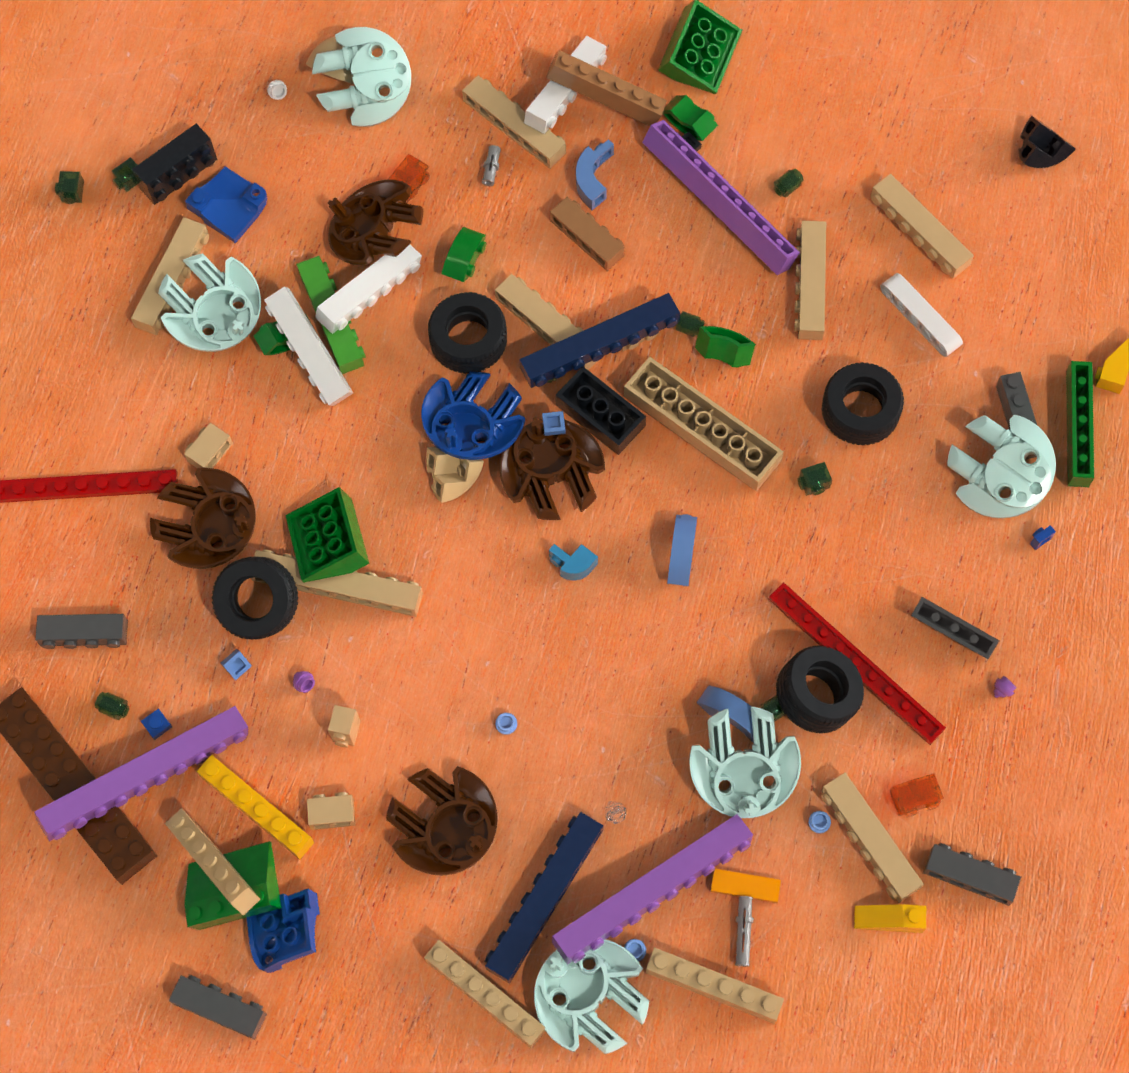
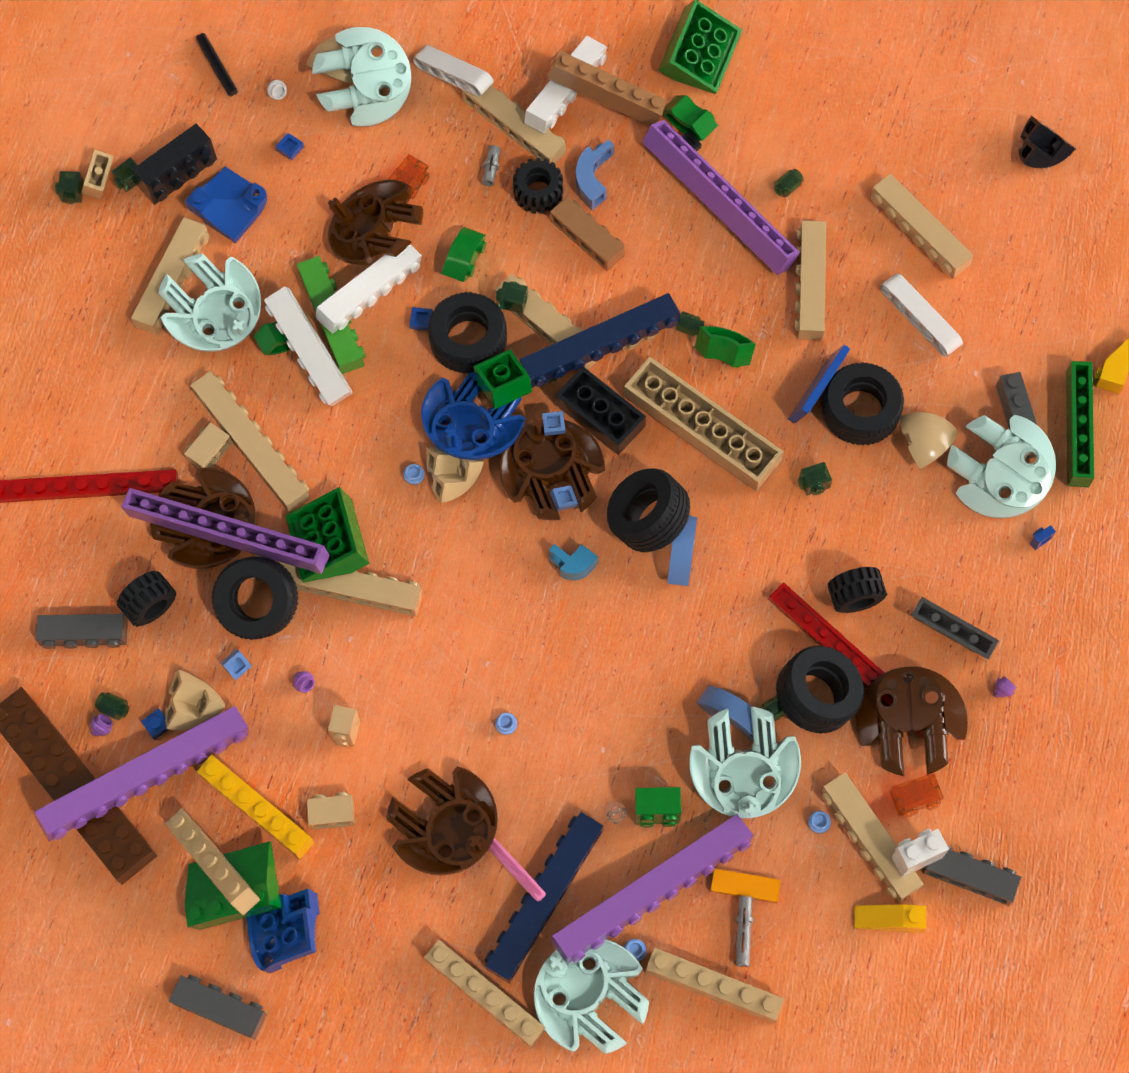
(97, 174): none -> tan brick
(100, 725): none -> medium lavender plate
(146, 598): none -> black tyre
(191, 702): none -> tan brick
(216, 64): none -> black axle
(225, 530): none -> medium lavender brick
(250, 442): none -> tan brick
(289, 146): none -> blue plate
(414, 474): none -> light blue plate
(420, 318): none -> blue plate
(453, 70): none -> white beam
(502, 379): none -> green brick
(512, 296): none -> clear green brick
(517, 871): none -> bright pink axle
(538, 172): none -> black tyre
(563, 498): none -> medium blue plate
(657, 806): none -> green brick
(662, 523): none -> black tyre
(819, 384): none -> blue tile
(857, 589): none -> black tyre
(911, 713): none -> reddish brown piece
(920, 852): none -> white brick
(927, 436): none -> tan brick

